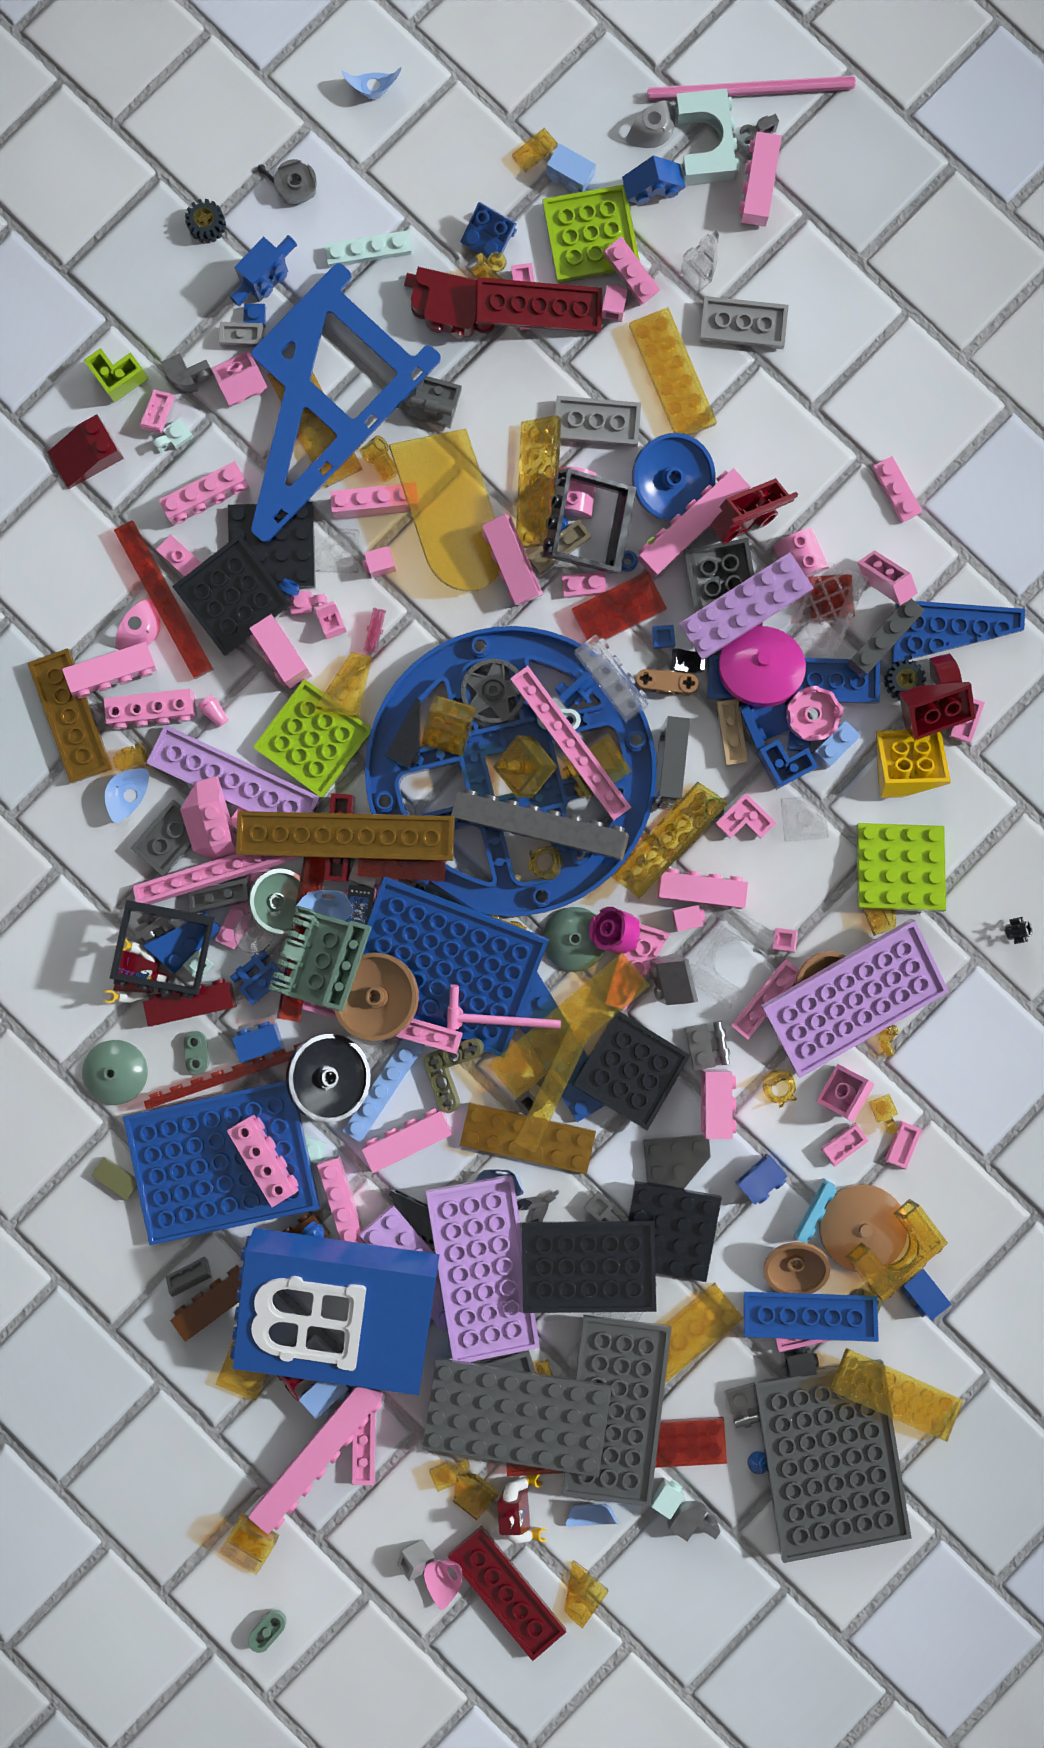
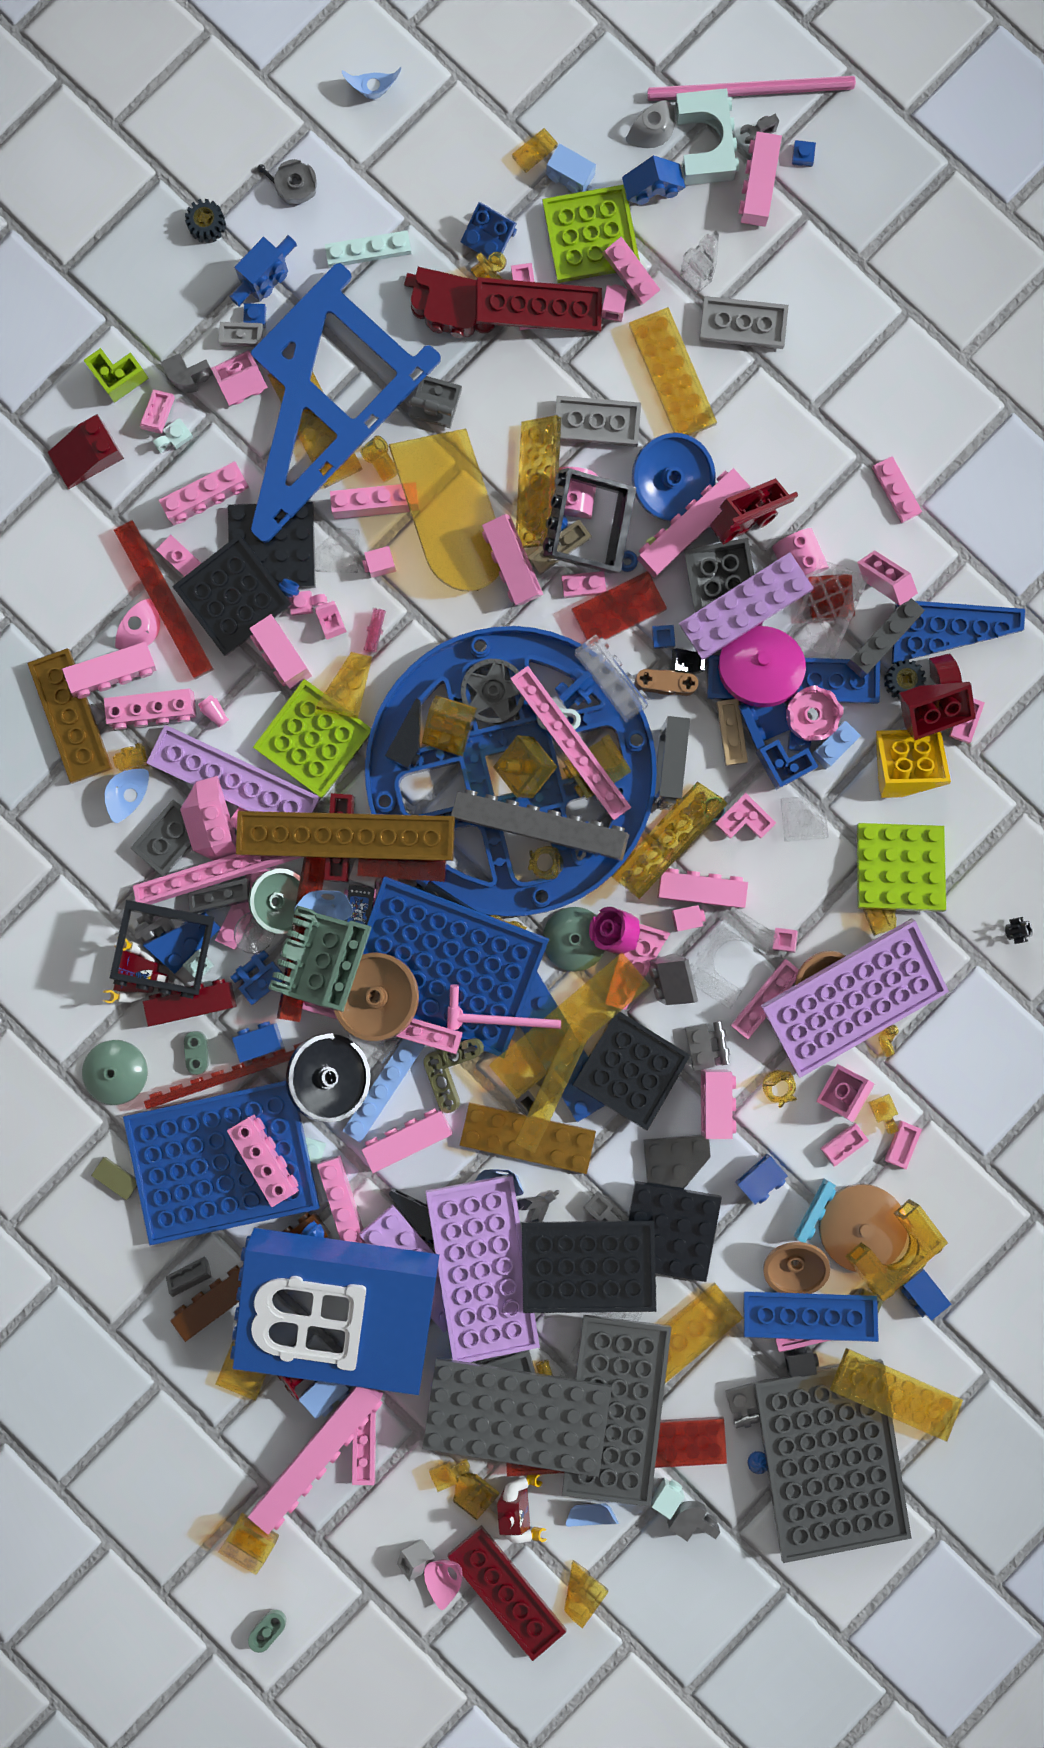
(803, 153): none -> blue plate

